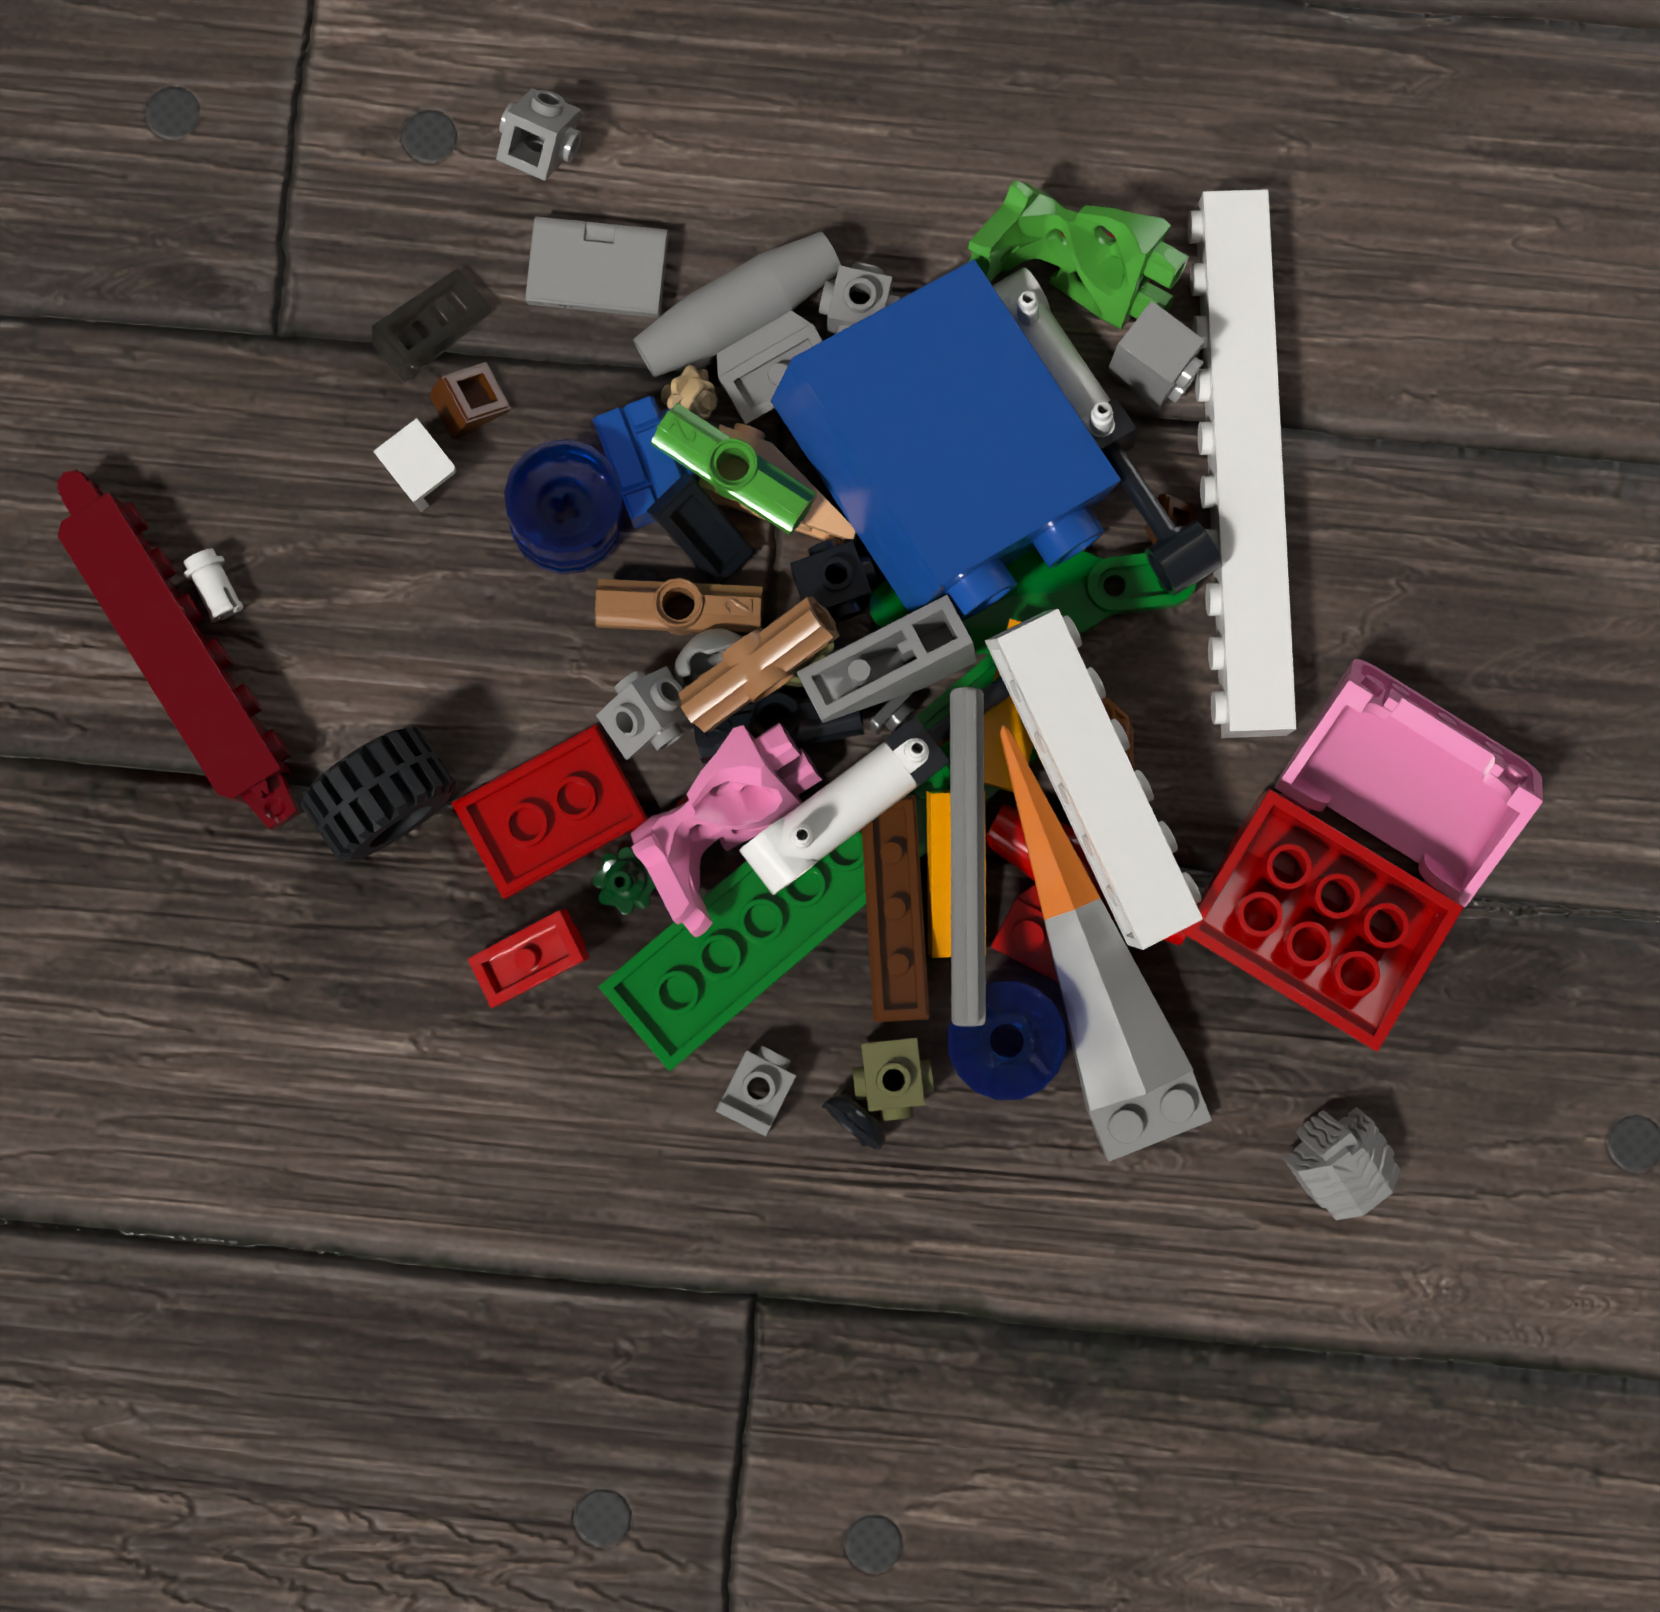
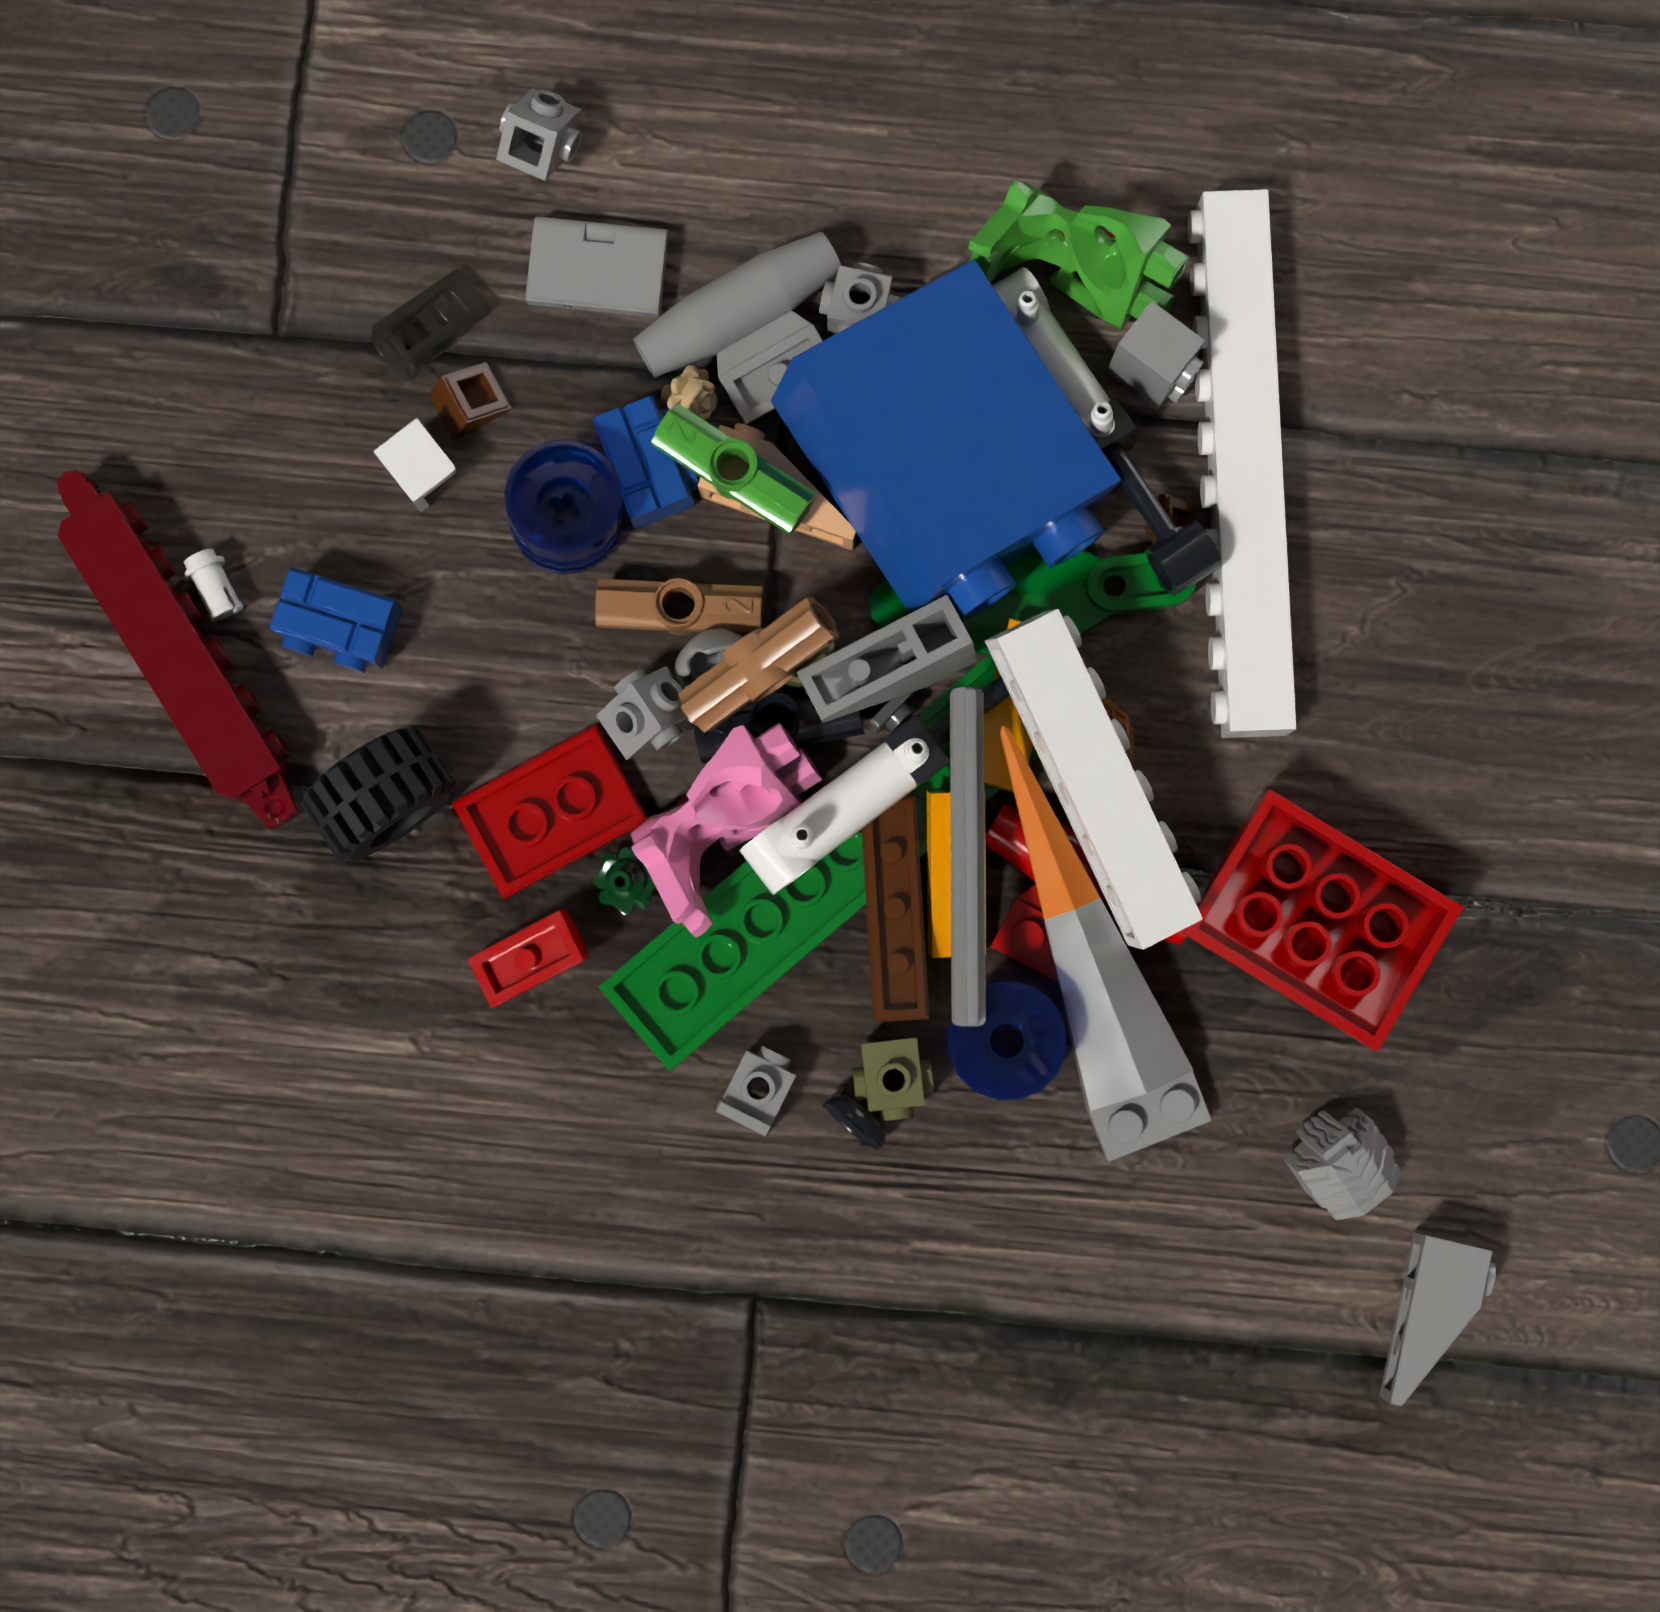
(335, 619): none -> blue brick
(701, 530): black tile -> none
(835, 560): black brick -> none
(1414, 779): bright pink windscreen -> none
(1436, 1302): none -> light grey slope

